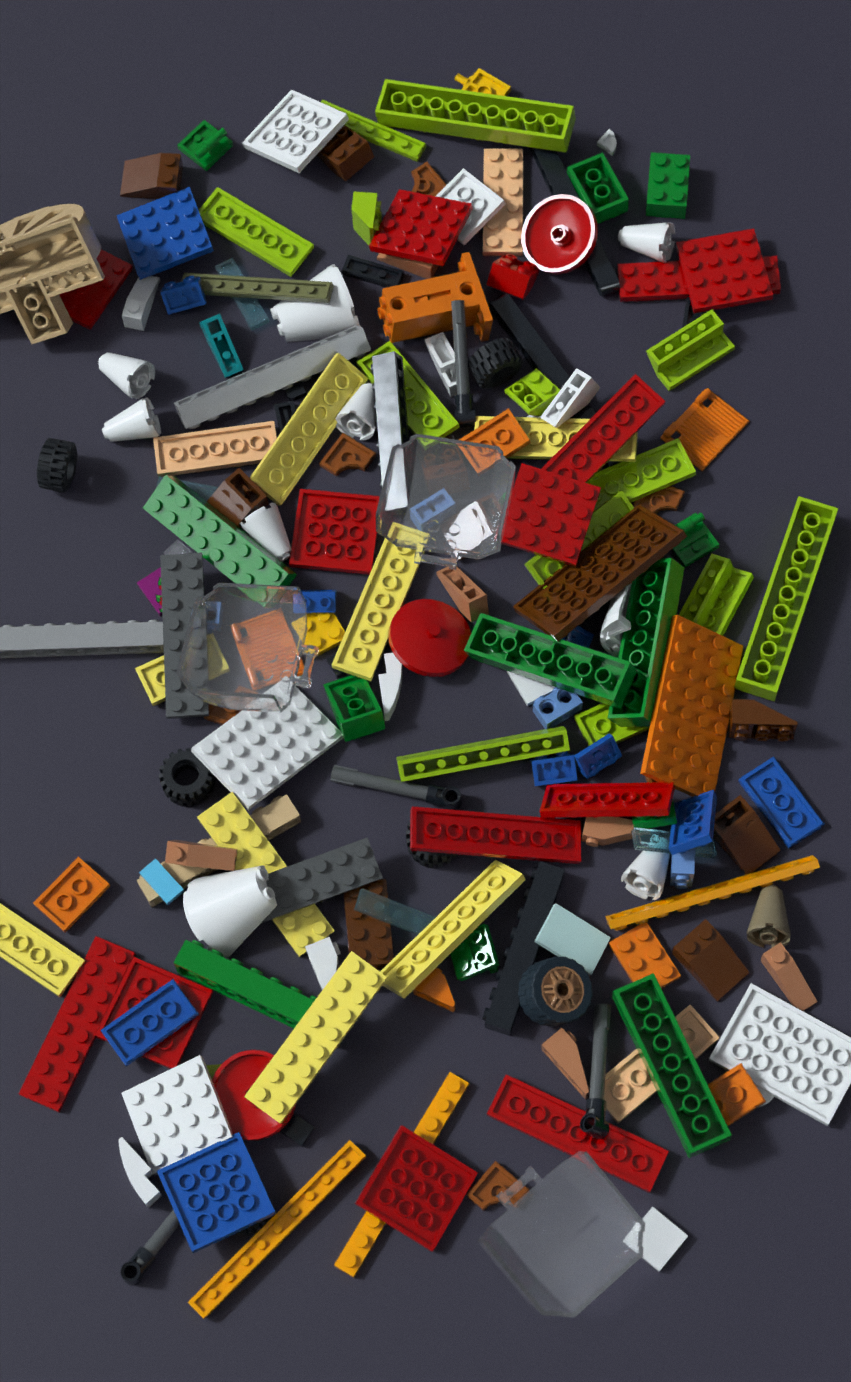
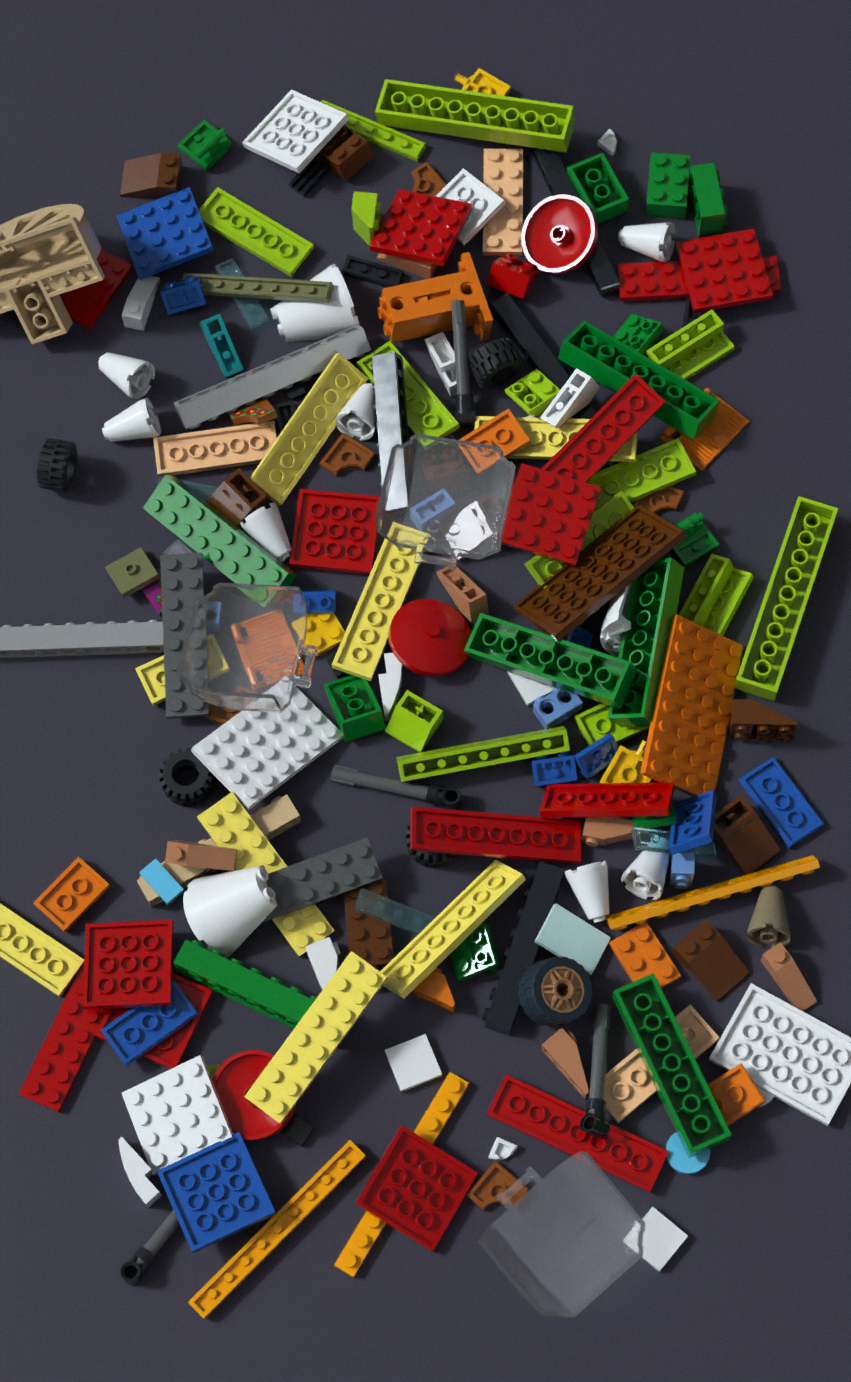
(128, 964): none -> red plate
(132, 572): none -> olive plate
(258, 413): none -> dark orange tile
(308, 173): none -> black tile
(413, 1063): none -> white tile
(414, 721): none -> lime slope
(502, 1150): none -> white tile
(591, 889): none -> white cone
(615, 363): none -> green brick
(626, 766): none -> yellow plate
(640, 333): none -> green plate
(679, 1160): none -> medium azure tile
(707, 199): none -> green brick

